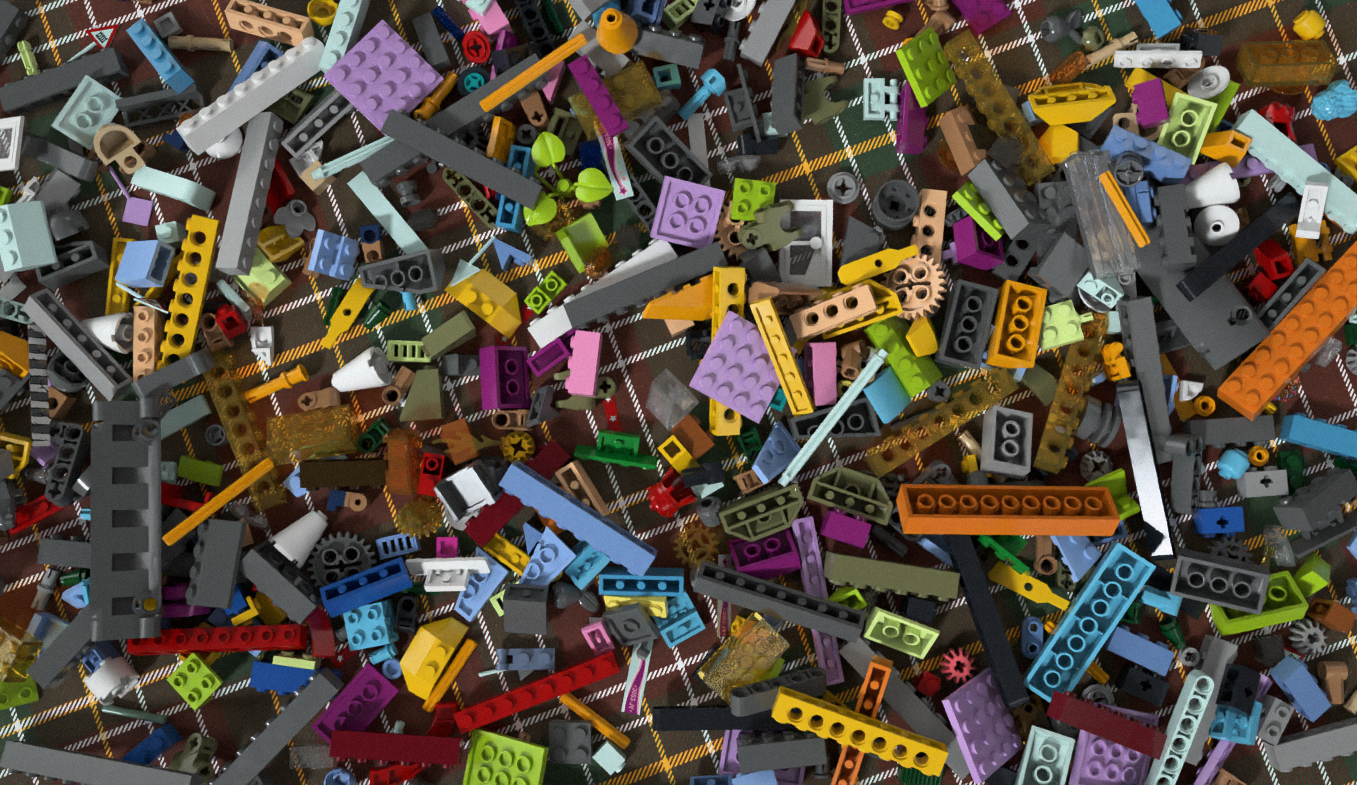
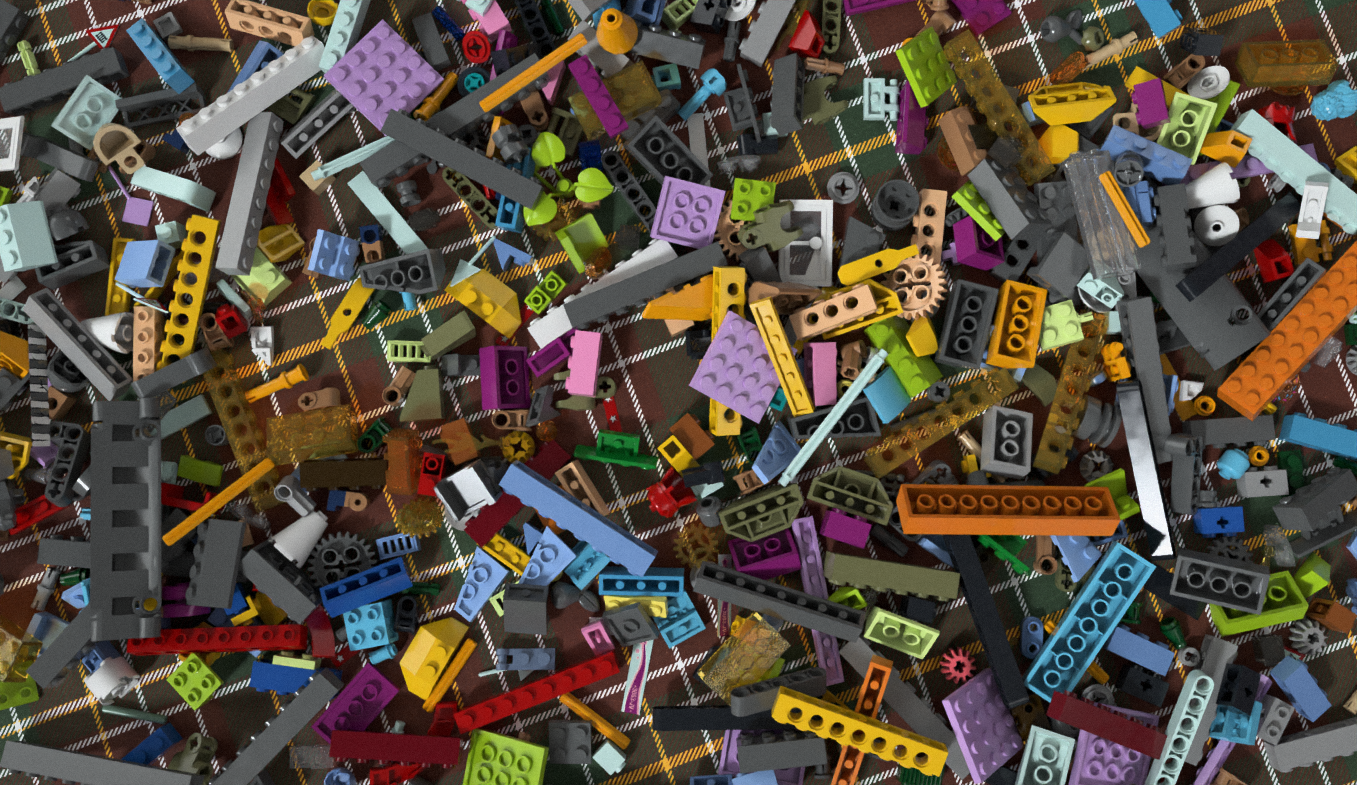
(294, 221): light grey plate -> none
(294, 496): none -> light grey piece
(307, 158): white slope -> none
(333, 304): dark green axle -> none
(364, 372): white cone -> none
(391, 668): medium blue tile -> none
(447, 547): dark pink plate -> none
(447, 573): white bracket -> none
(511, 145): none -> dark grey wheel
(546, 431): none -> clear orange tile
(615, 166): sticker -> none
(642, 652): dark grey hand -> none
(669, 399): clear slope -> none
(892, 20): yellow bush -> none
(927, 683): red brick -> none
(1040, 592): yellow piece -> none
(1157, 56): white bracket -> none
(1160, 599): medium azure piece -> none
(1259, 288): red brick -> none
(1309, 25): yellow head -> none
(1333, 676): medium nougat piece -> none

